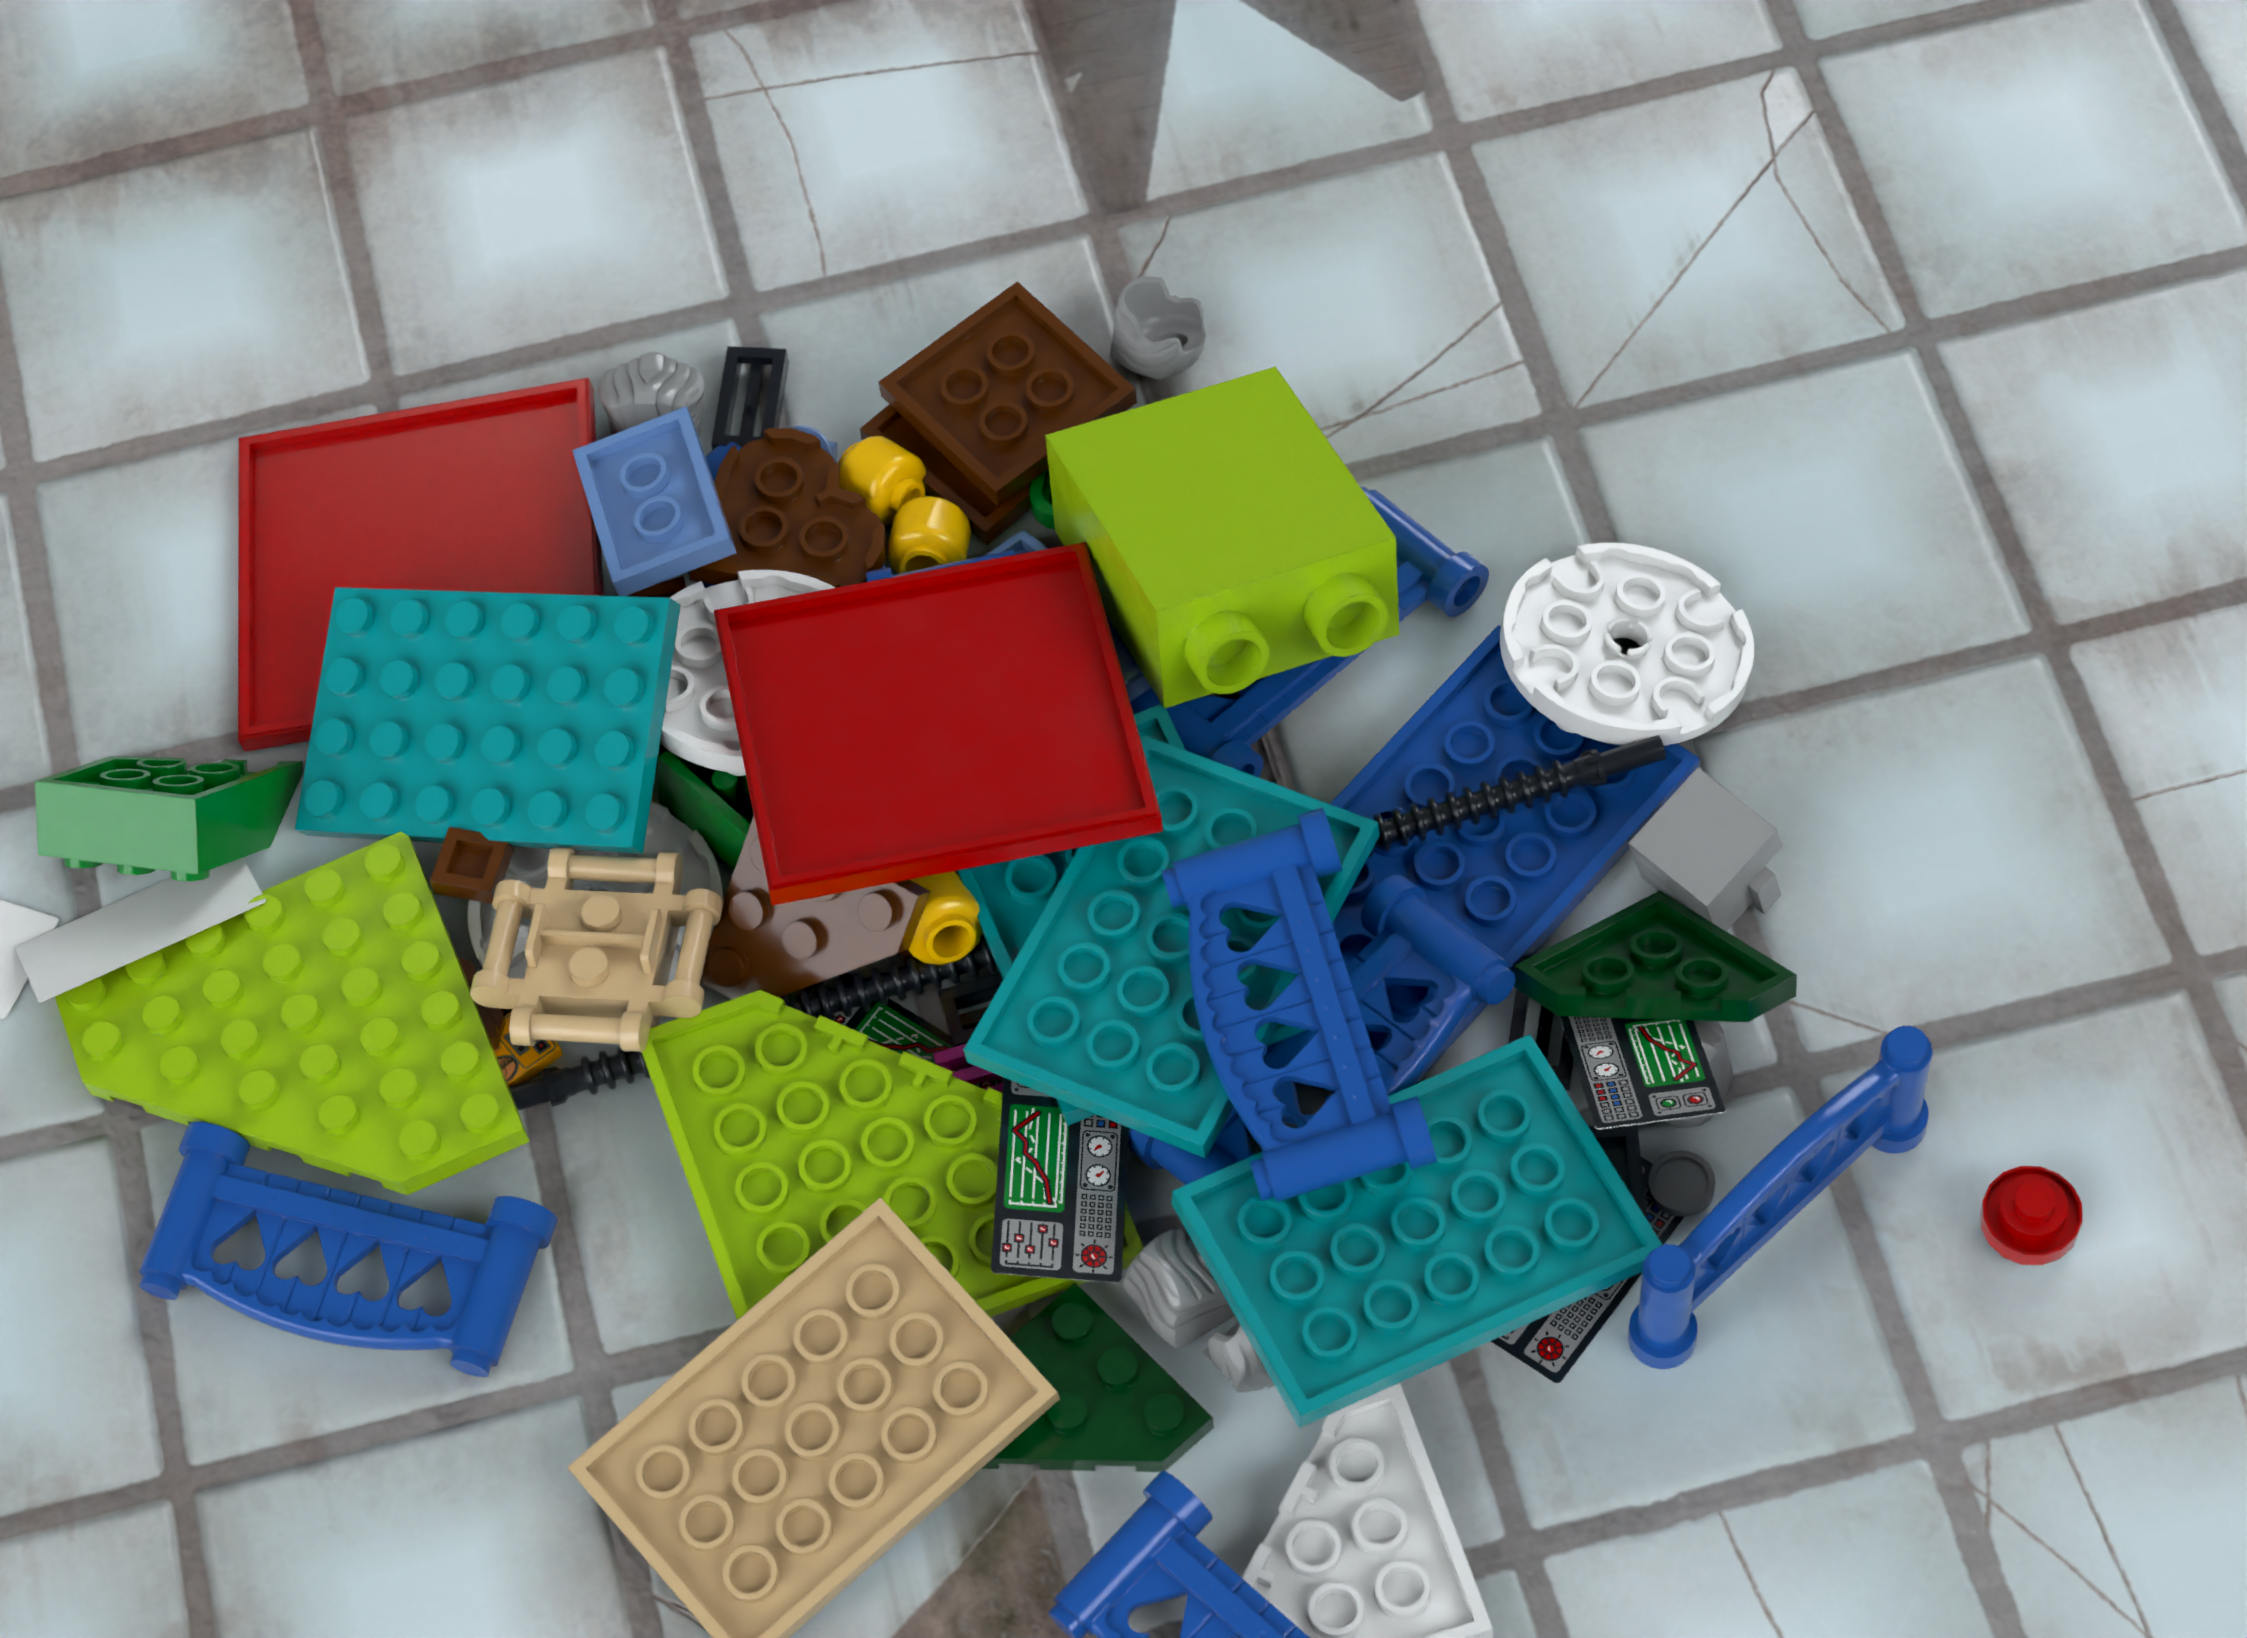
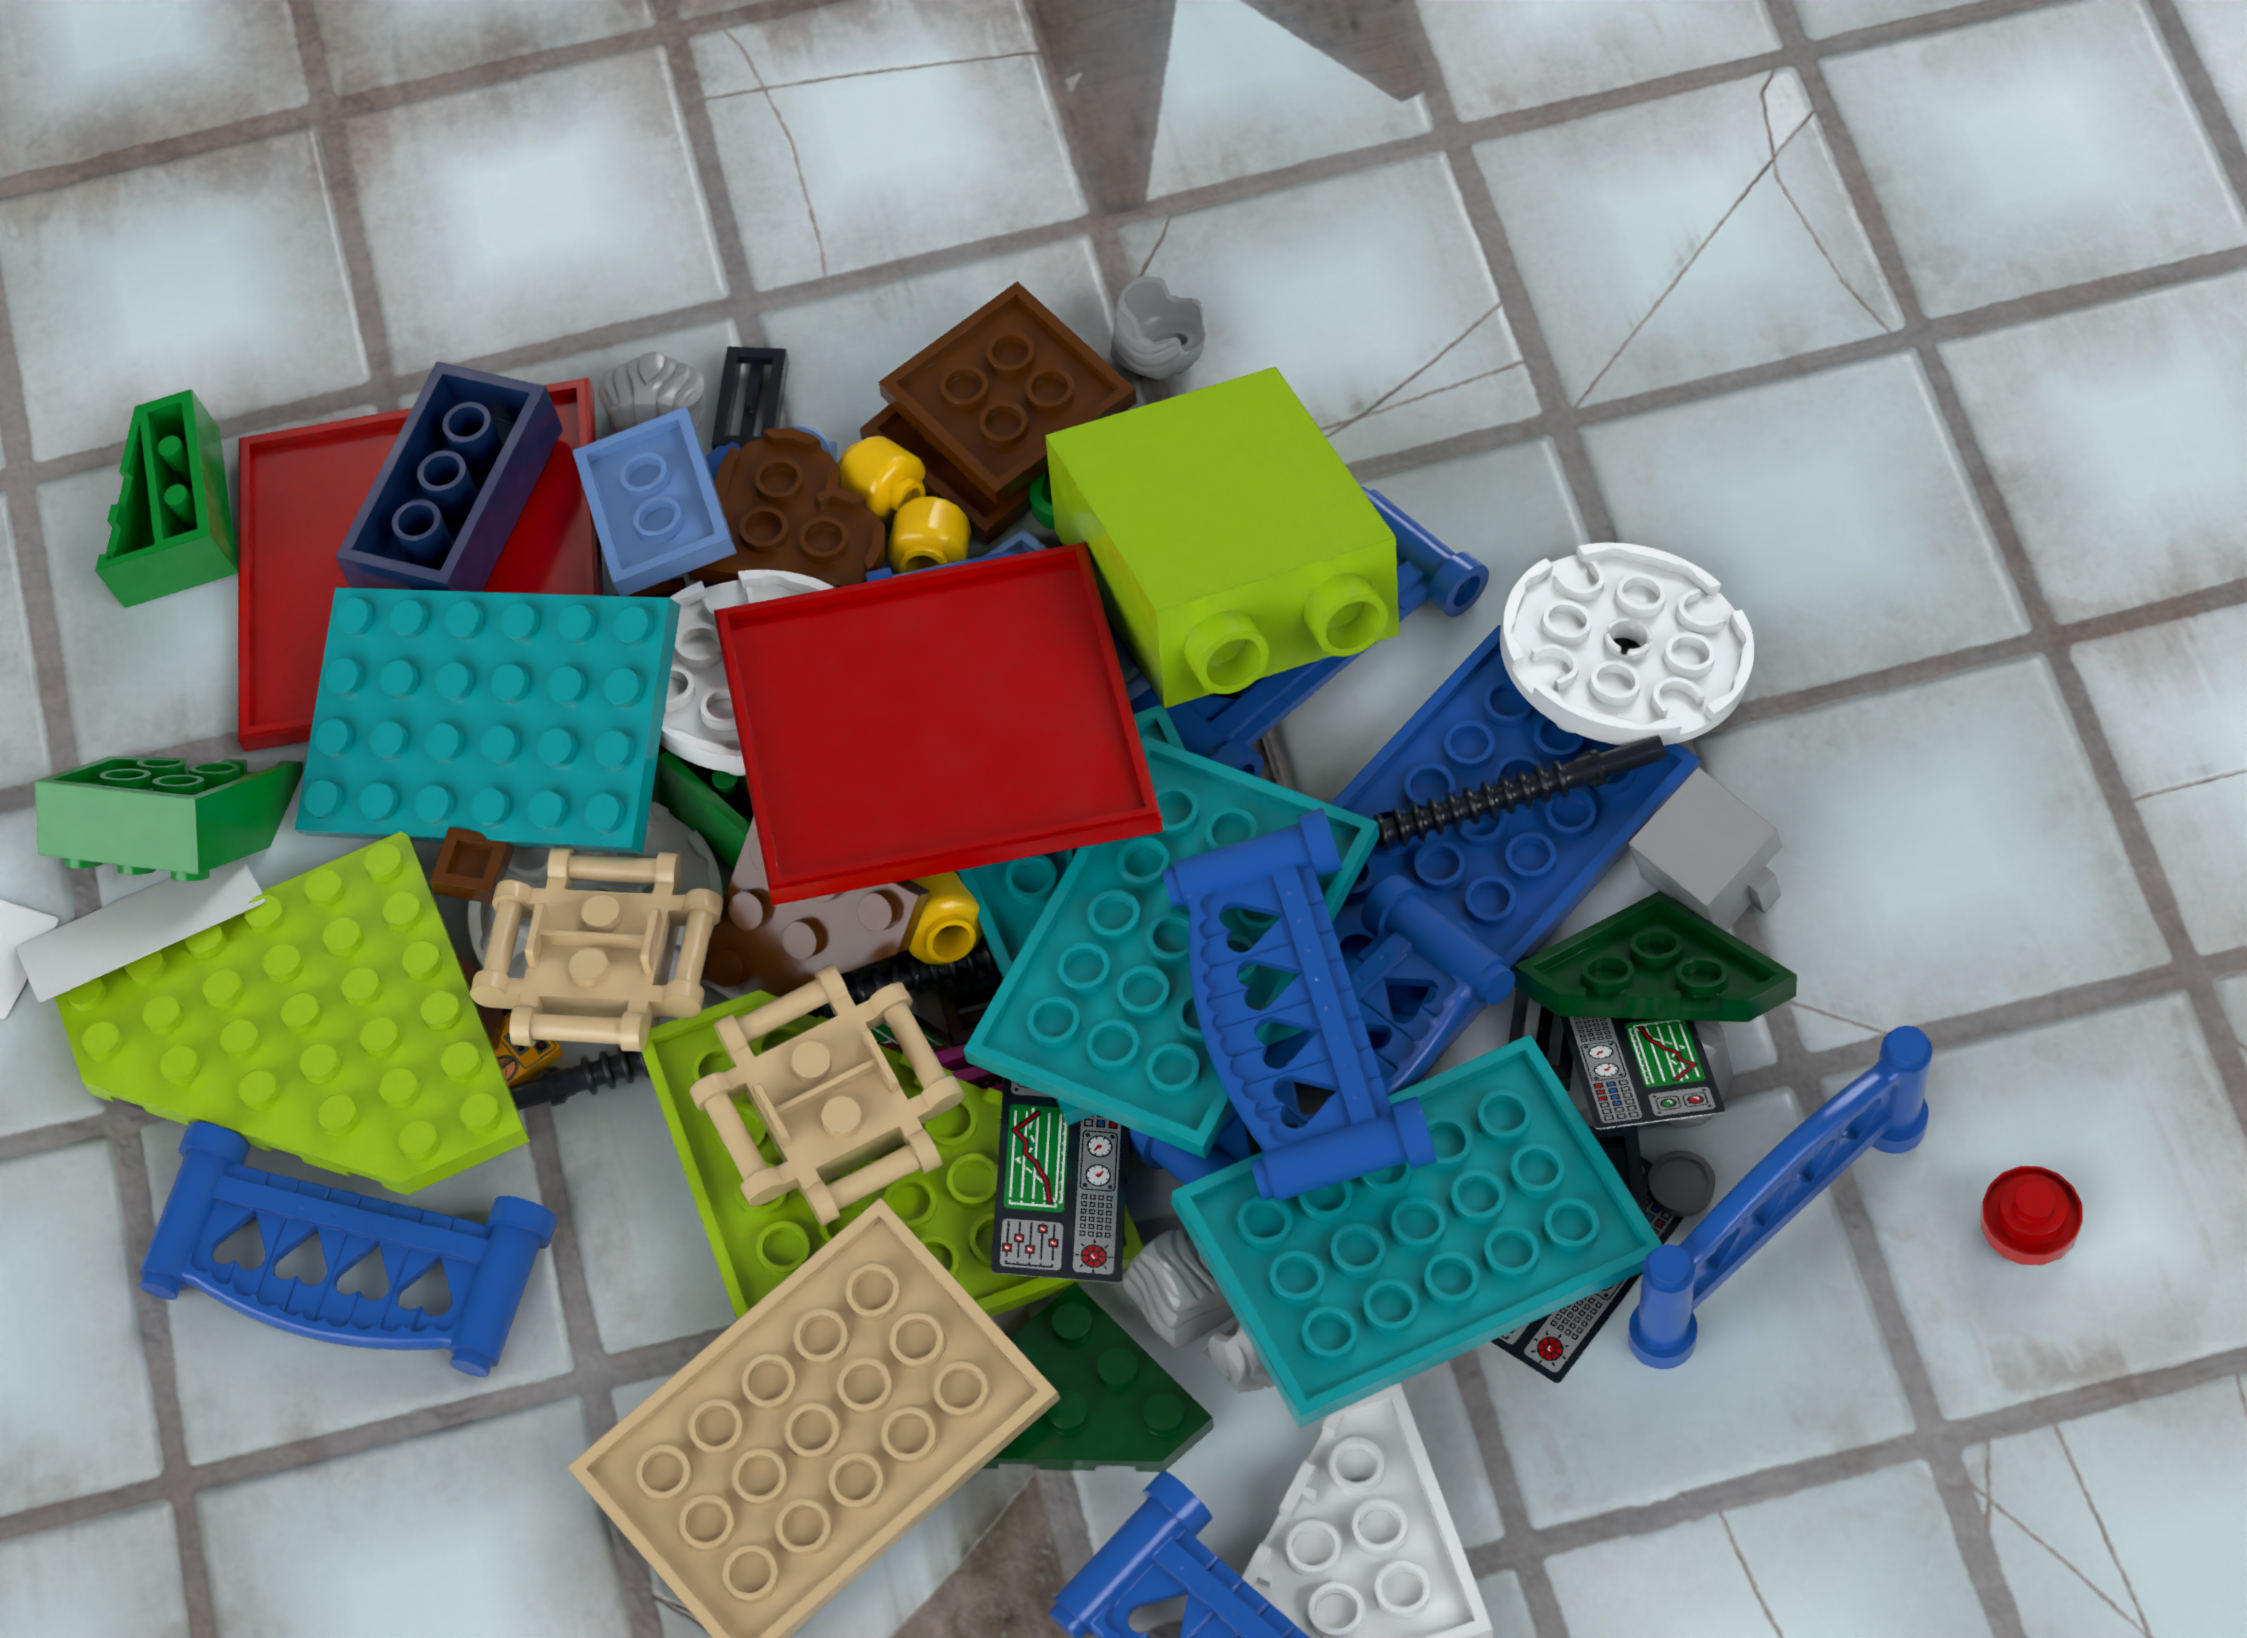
(172, 505): none -> green wedge
(452, 484): none -> dark blue brick
(827, 1096): none -> tan brick

